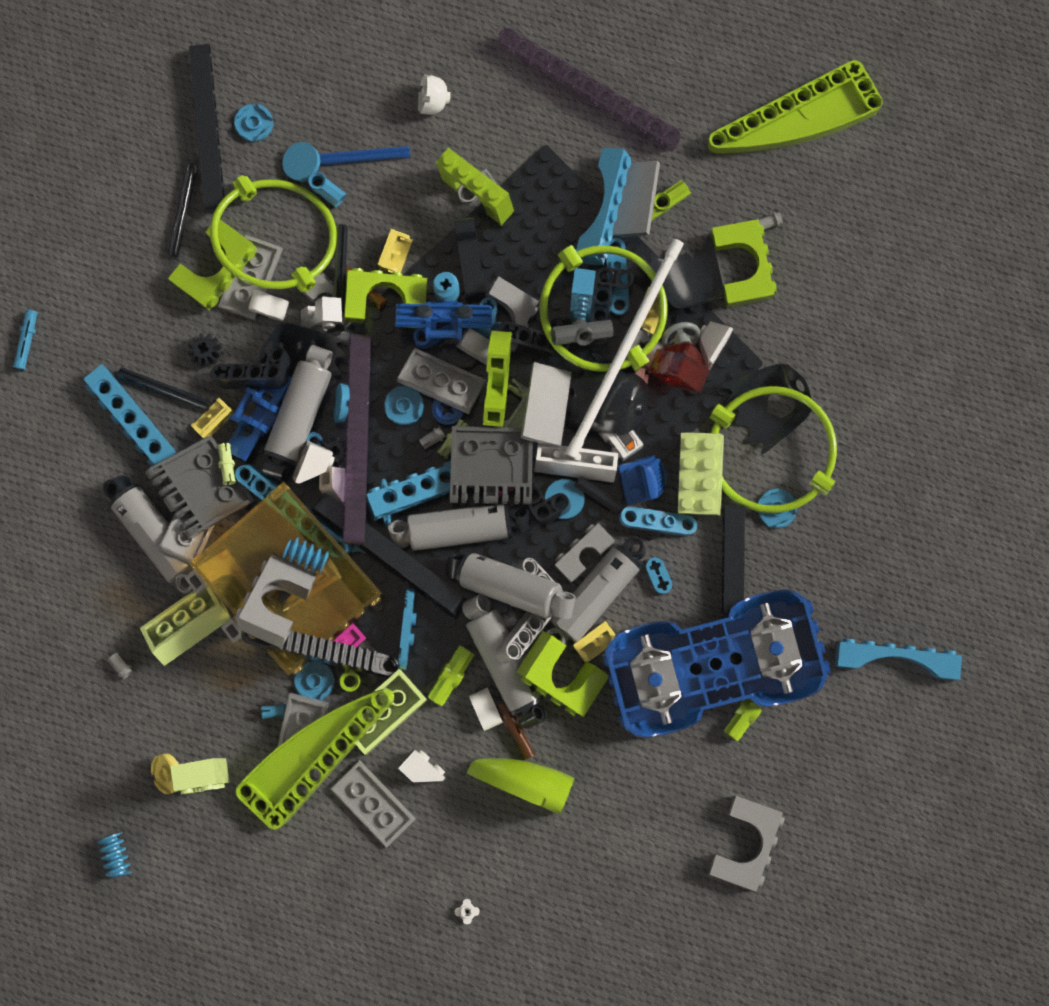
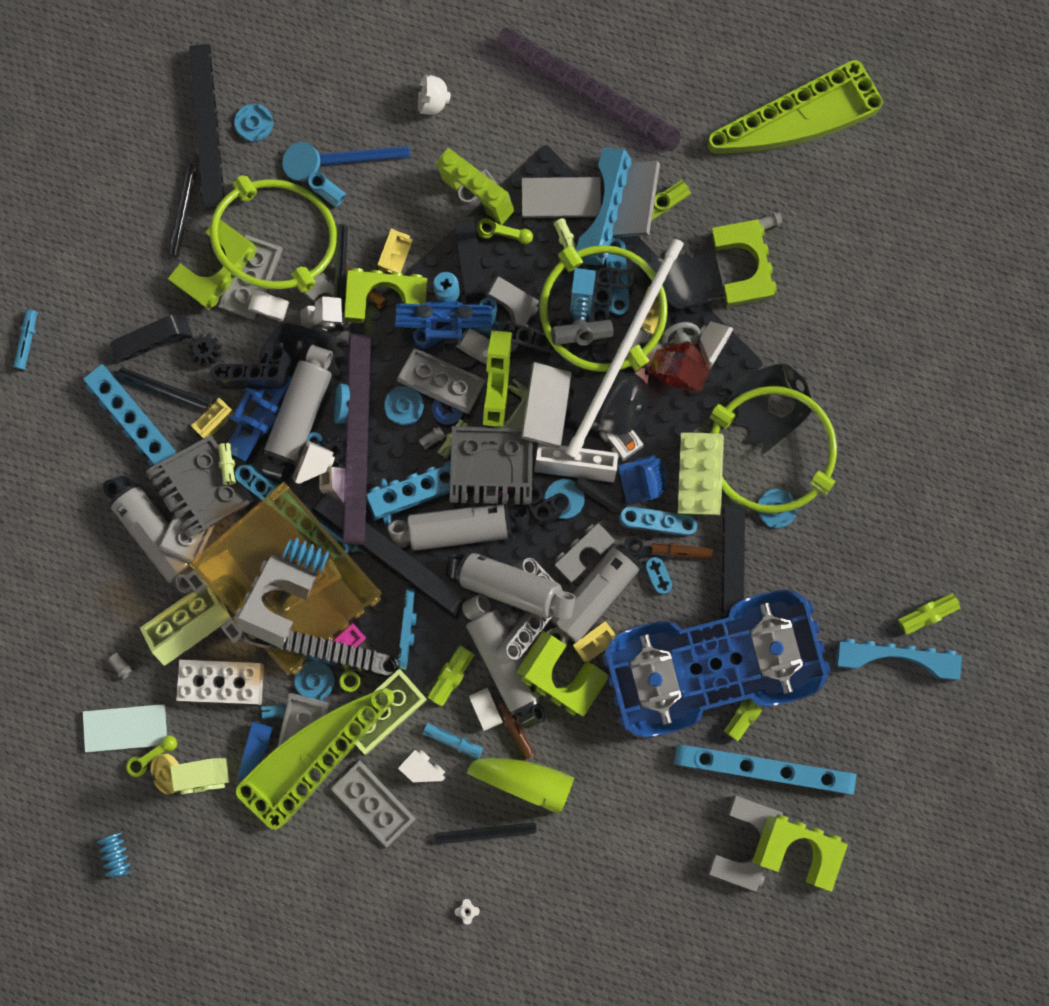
(124, 728): none -> light aqua tile
(151, 336): none -> black beam
(167, 744): none -> lime piece
(212, 670): none -> white brick
(255, 748): none -> blue piece
(451, 740): none -> dark azure pin
(486, 833): none -> black axle
(523, 236): none -> lime piece
(561, 197): none -> light grey tile
(566, 237): none -> yellowish green pin
(681, 551): none -> reddish brown pin
(765, 769): none -> dark azure beam
(827, 851): none -> lime arch
(929, 614): none -> lime piece

